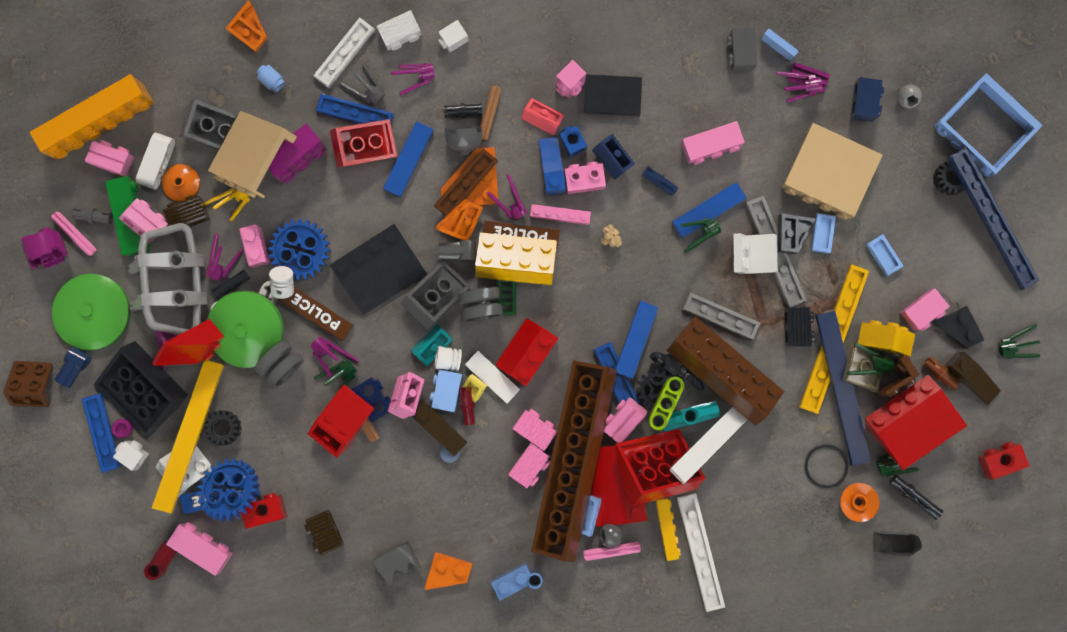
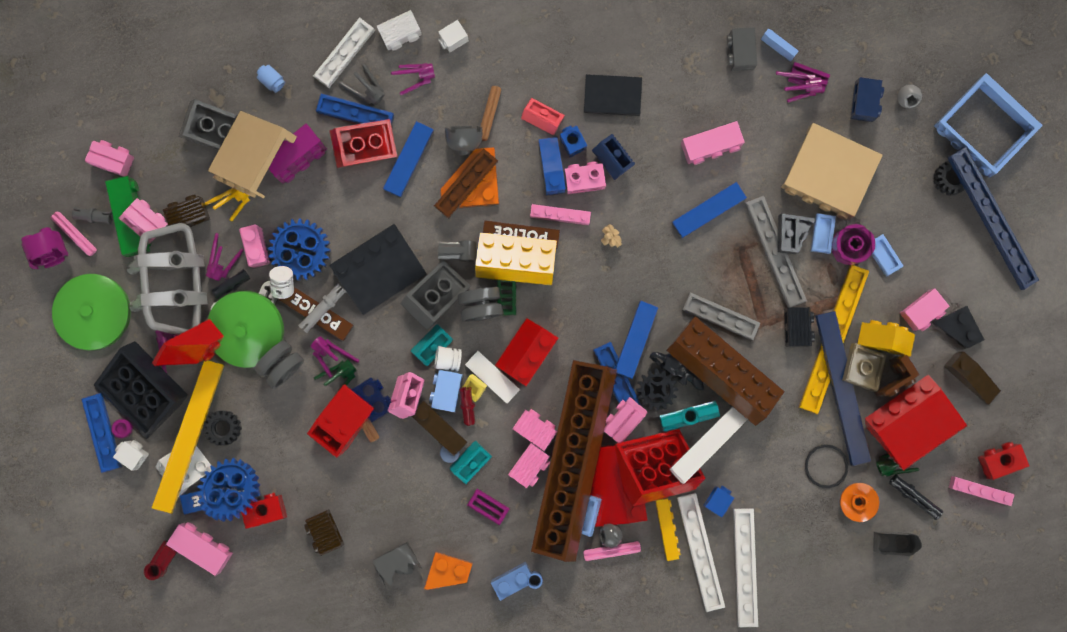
(28, 384): reddish brown bracket -> none
(74, 363): dark blue piece -> none
(92, 117): light orange brick -> none
(155, 161): white beam -> none
(189, 186): orange dish -> none
(248, 28): orange wing -> none
(322, 308): none -> light grey pin
(461, 220): orange wing -> none
(462, 110): black pin -> none
(470, 462): none -> teal slope
(494, 501): none -> magenta tile
(517, 209): magenta plant -> none
(570, 80): bright pink brick -> none
(659, 181): dark blue axle -> none
(673, 396): lime beam -> none
(709, 230): dark green plant -> none
(719, 500): none -> blue brick
(745, 567): none -> white tile
(755, 253): white bracket -> none
(857, 235): none -> magenta brick
(881, 362): dark green plant -> none
(941, 373): dark orange pin -> none
(981, 491): none -> bright pink piece
(1008, 348): dark green plant -> none

